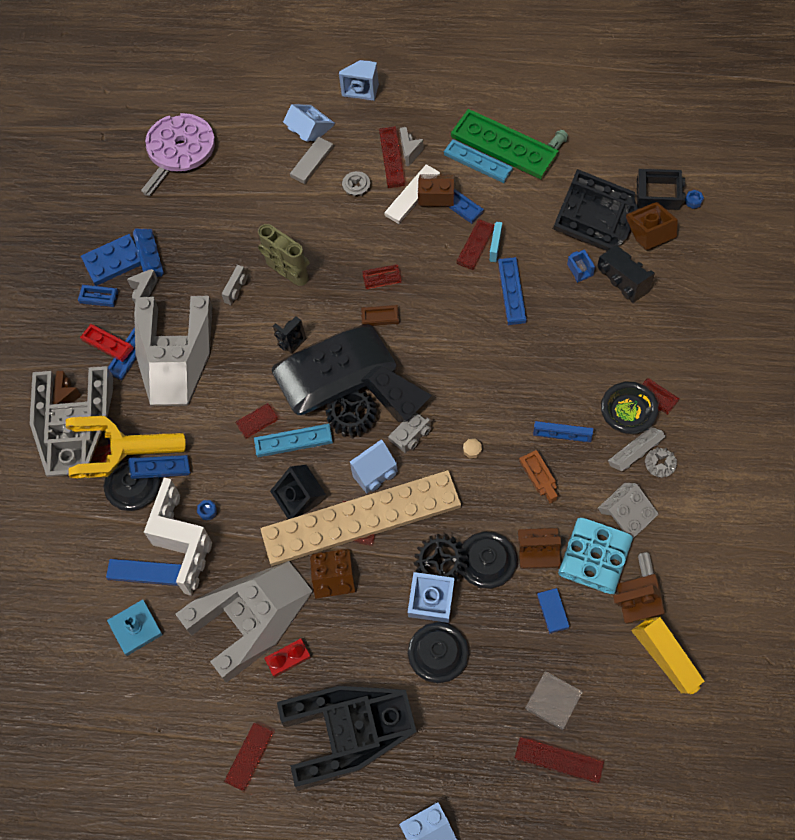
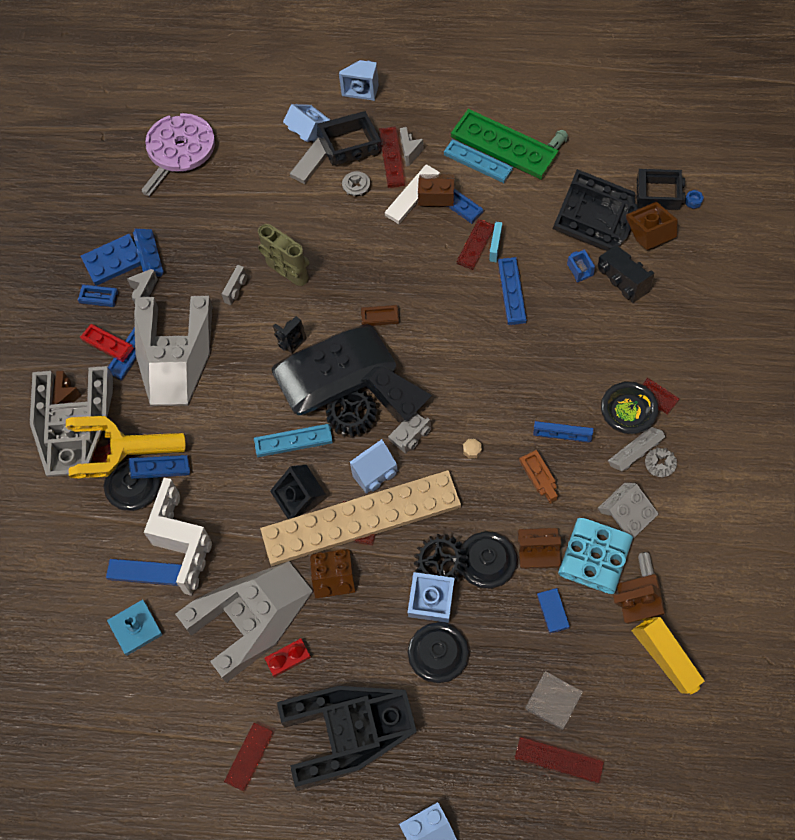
(206, 510): blue tile -> none
(256, 420): clear red tile -> none
(345, 125): none -> black window
(381, 279): clear red tile -> none

